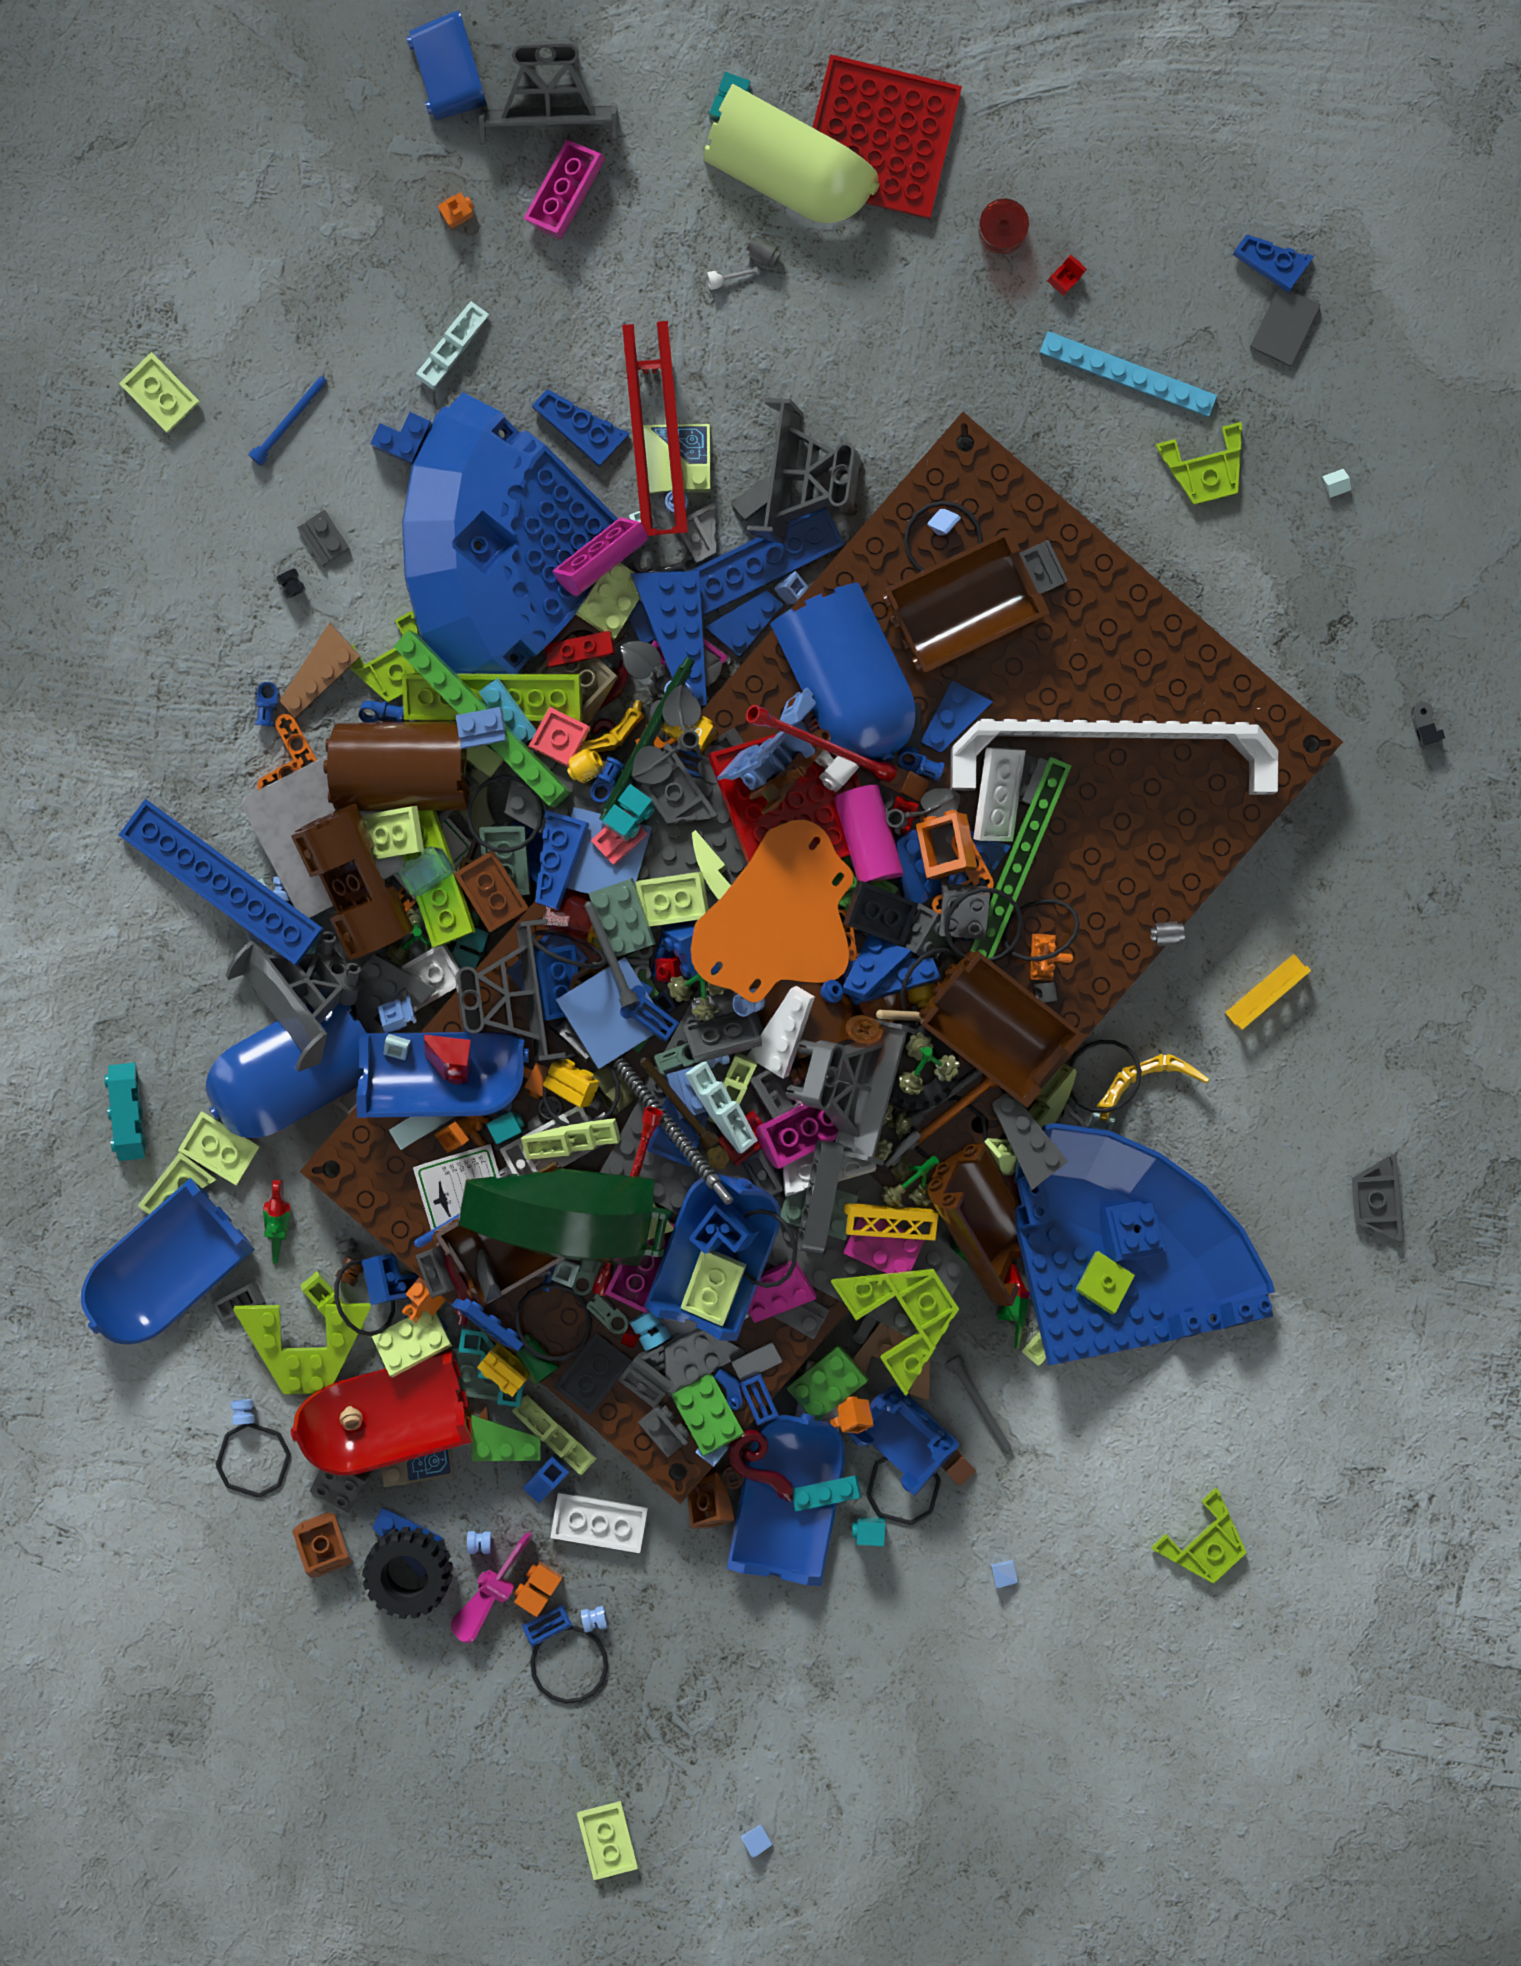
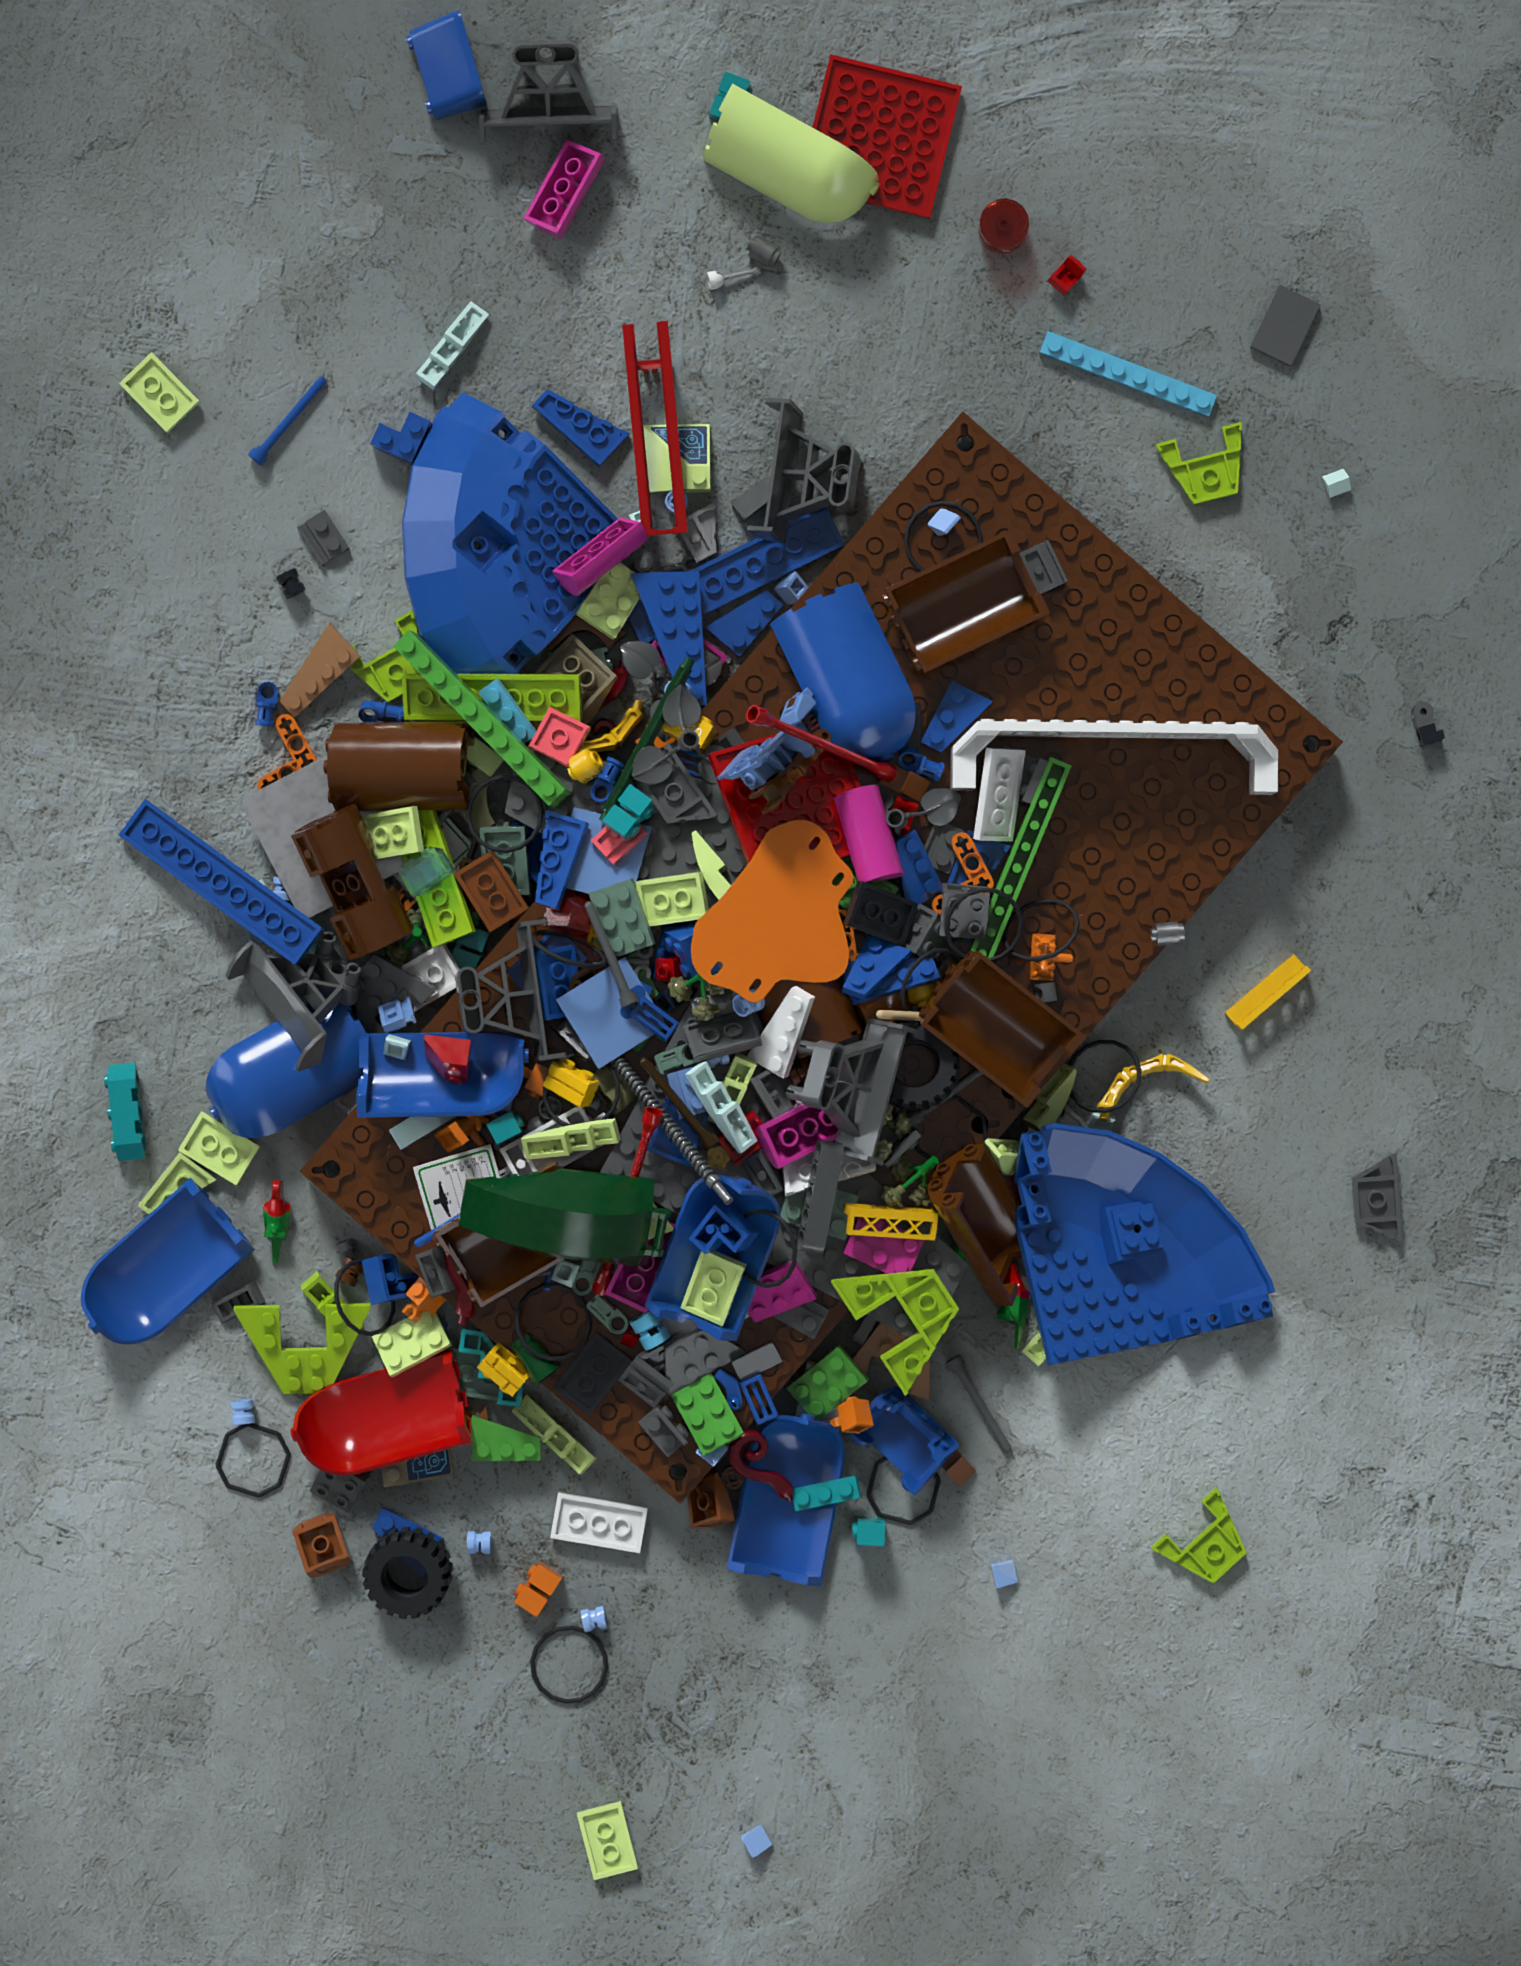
(351, 1418): tan plate -> none
(456, 210): orange brick -> none
(481, 727): medium blue plate -> none
(486, 1276): dark grey slope -> none
(488, 1323): blue plate -> none
(491, 1587): dark pink piece -> none
(546, 1478): blue slope -> none
(560, 1609): blue tile -> none
(580, 649): red plate -> none
(827, 993): blue plate -> none
(836, 771): white brick -> none
(864, 1023): clear orange gear -> none
(921, 1048): olive plant -> none
(957, 1107): orange piece -> none
(964, 843): orange window -> none
(1030, 1144): dark grey wing -> none
(1104, 1282): lime plate -> none
(1273, 262): blue wing -> none

